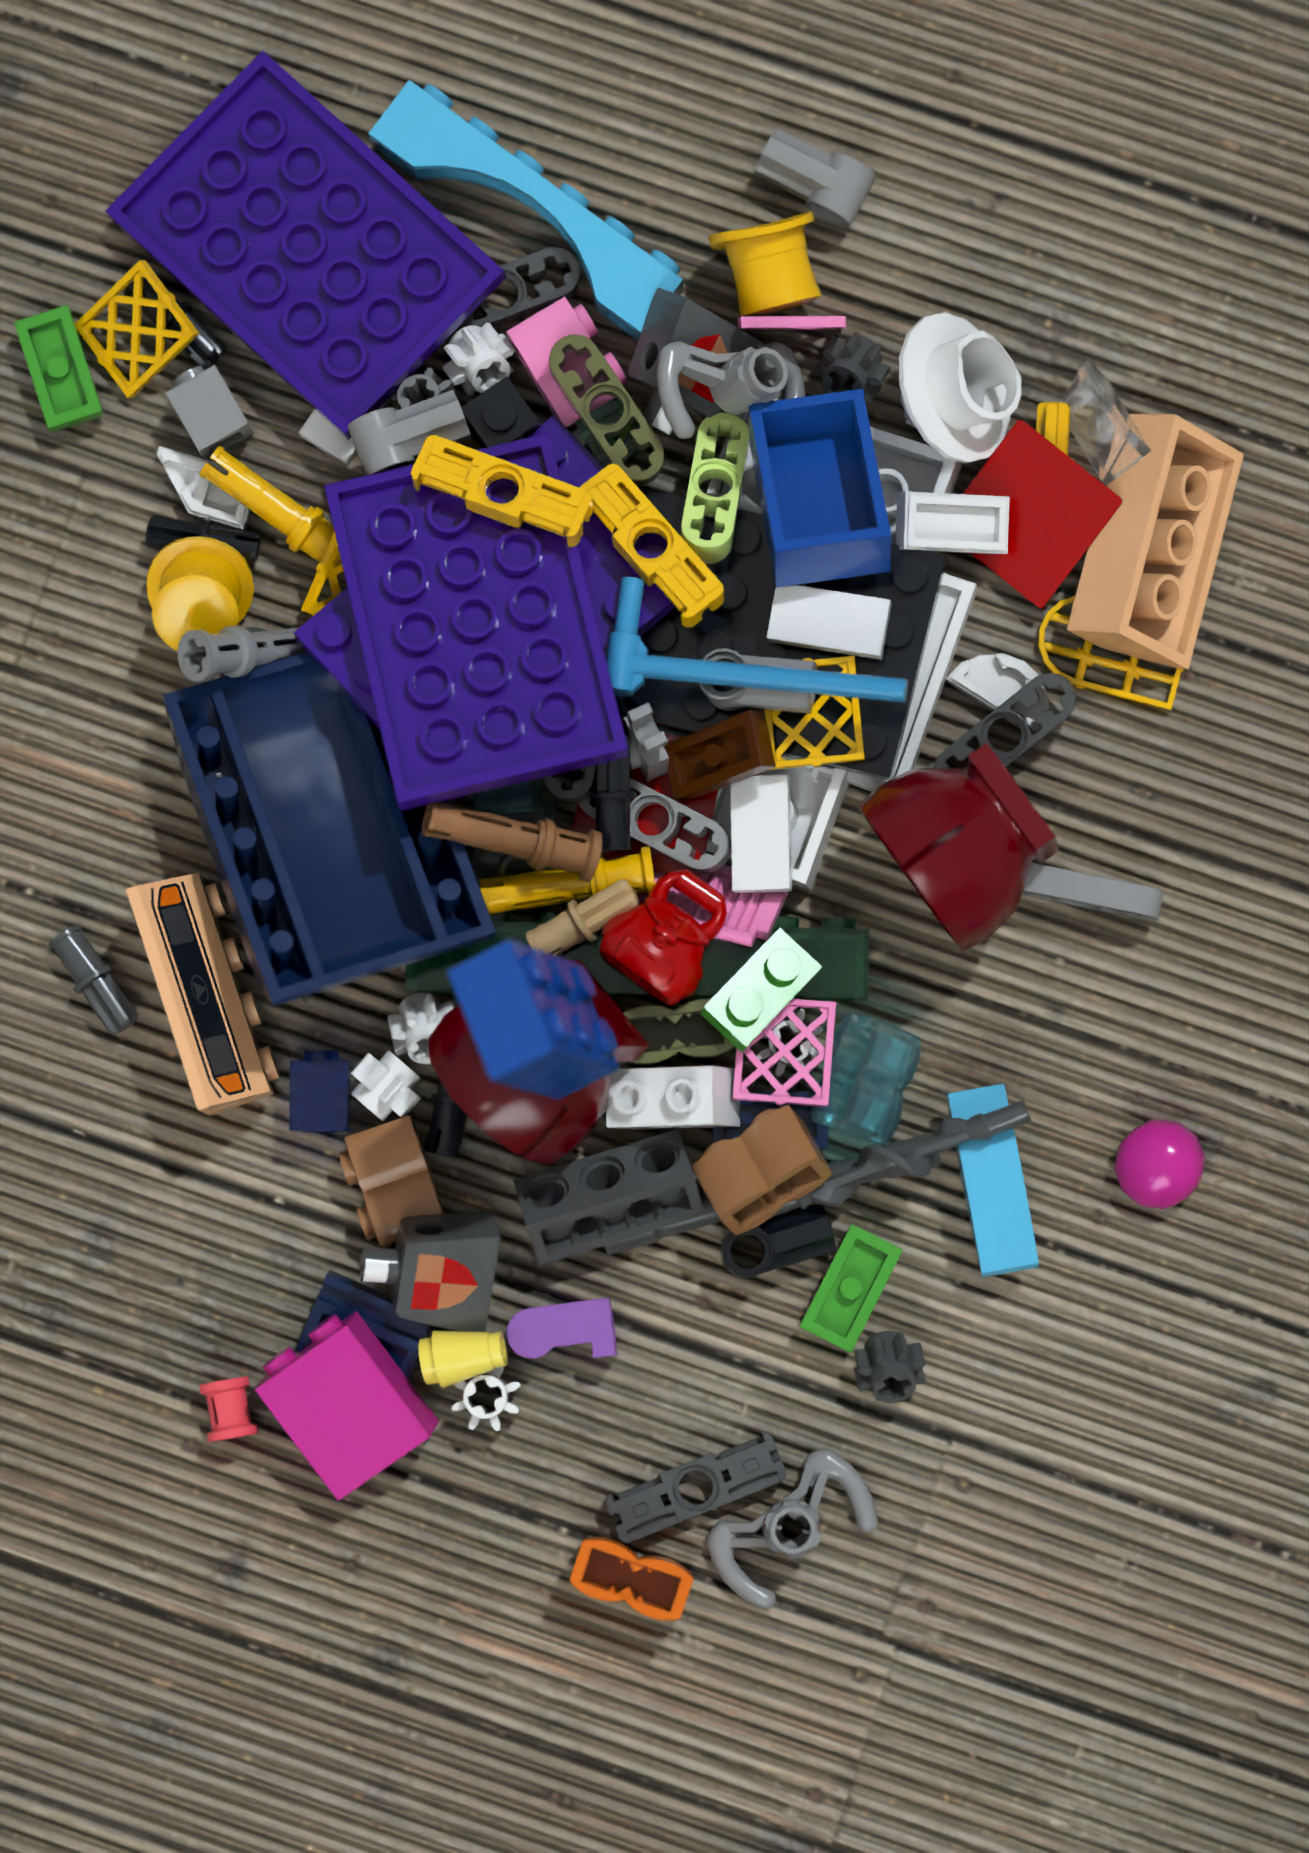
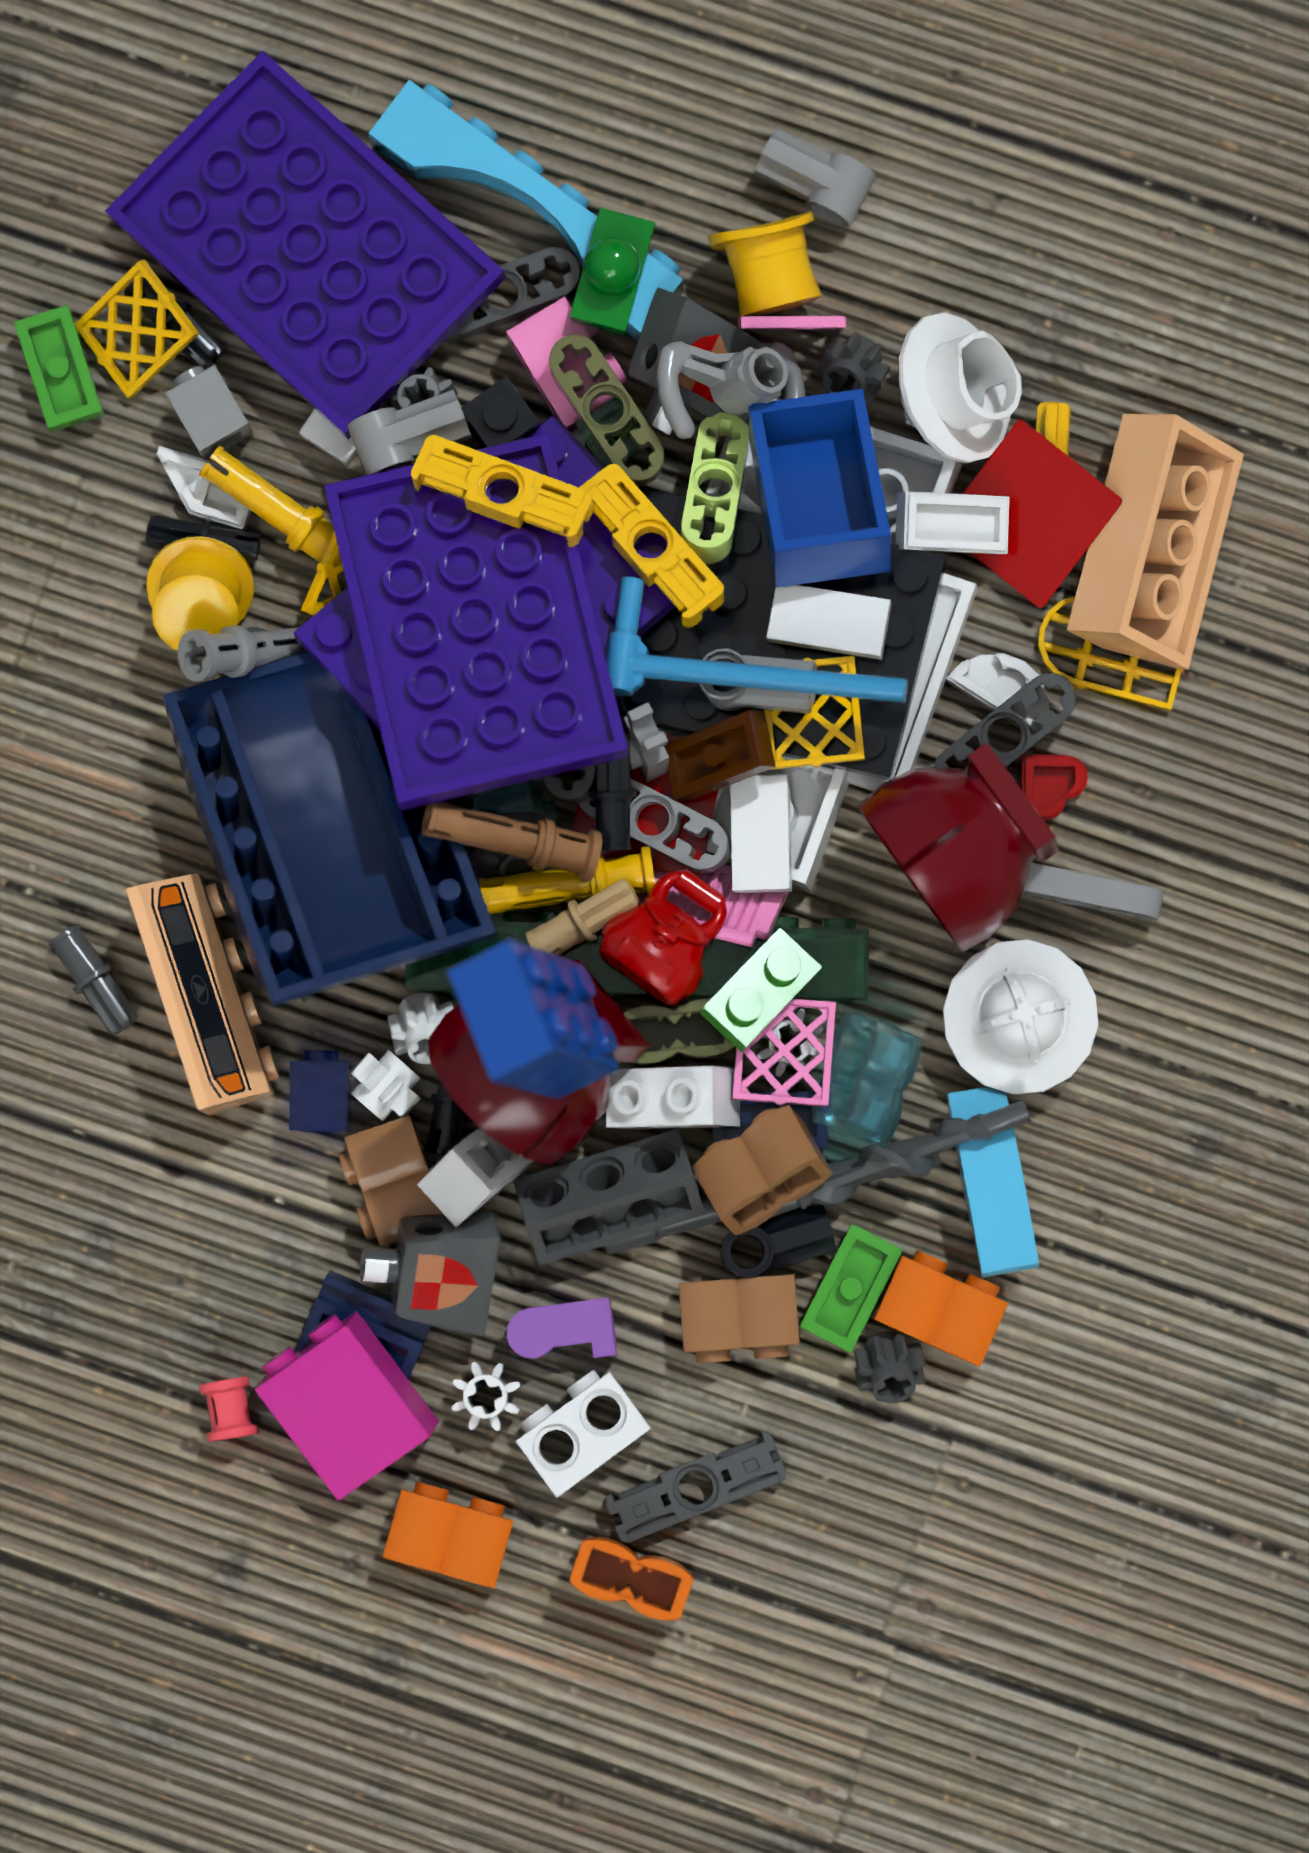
(449, 1536): none -> orange brick
(460, 1355): light yellow cone -> none
(471, 1176): none -> white brick
(478, 358): white gear -> none
(591, 1444): none -> white brick
(612, 271): none -> green tile
(729, 1535): light grey piece -> none
(739, 1315): none -> medium nougat brick
(941, 1309): none -> orange brick
(1020, 1017): none -> white helmet
(1051, 782): none -> red tile
(1103, 425): clear slope -> none
(1159, 1163): dark pink hair -> none

